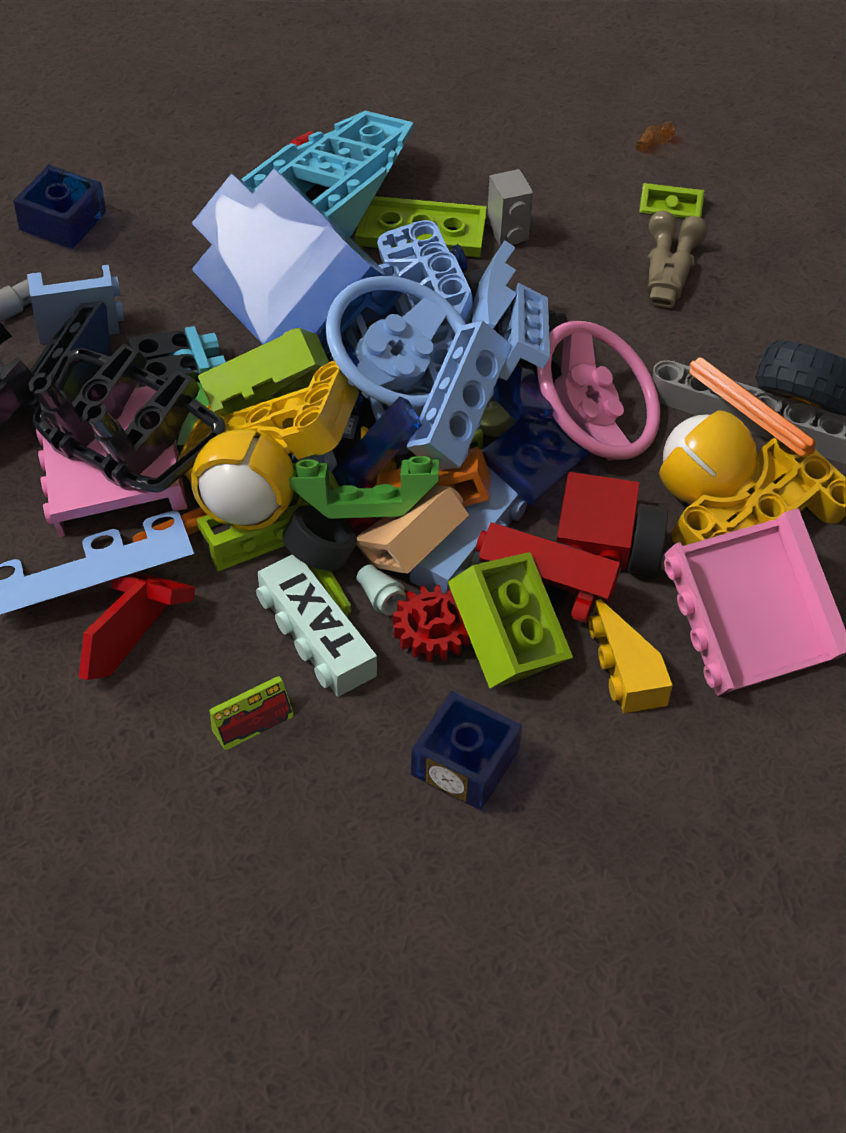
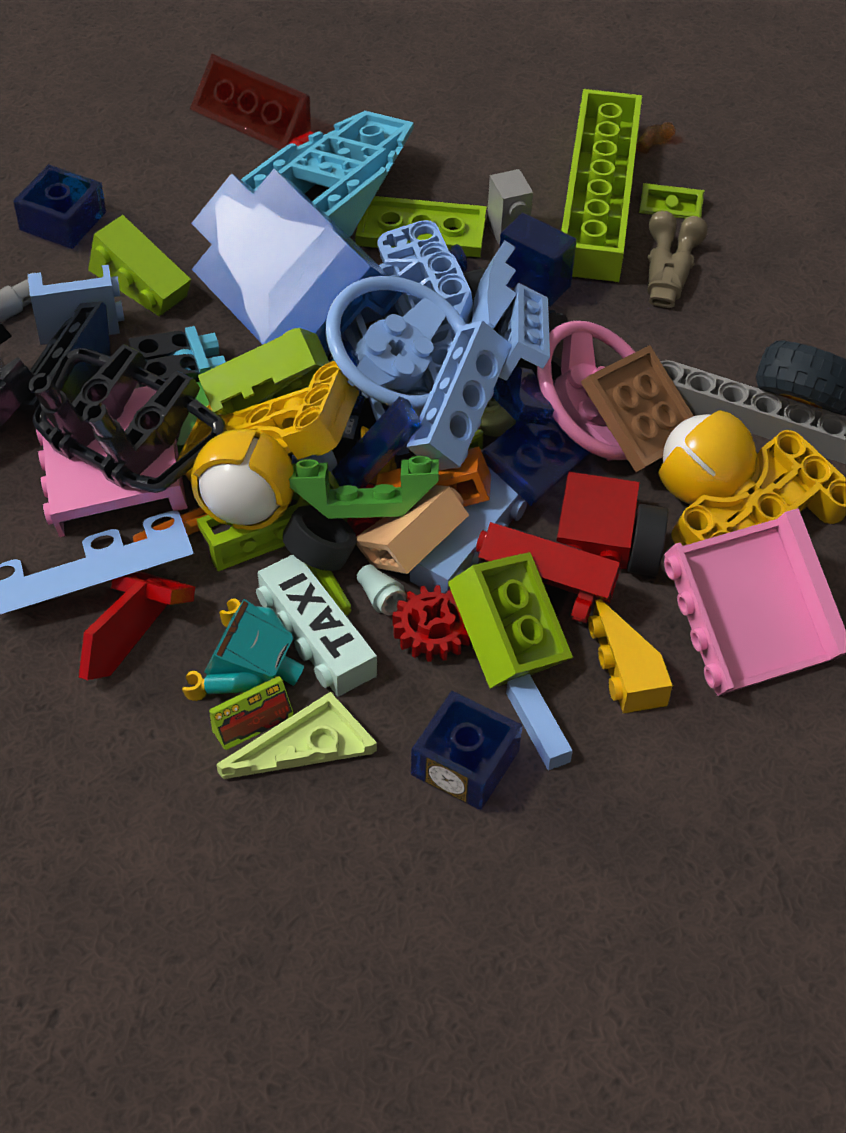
(140, 266): none -> lime wedge
(247, 653): none -> teal torso
(252, 103): none -> clear red slope
(311, 736): none -> yellowish green wing
(539, 722): none -> light blue piece
(541, 256): none -> clear blue piece
(601, 182): none -> lime brick
(638, 405): none -> medium nougat plate
(753, 407): orange axle -> none

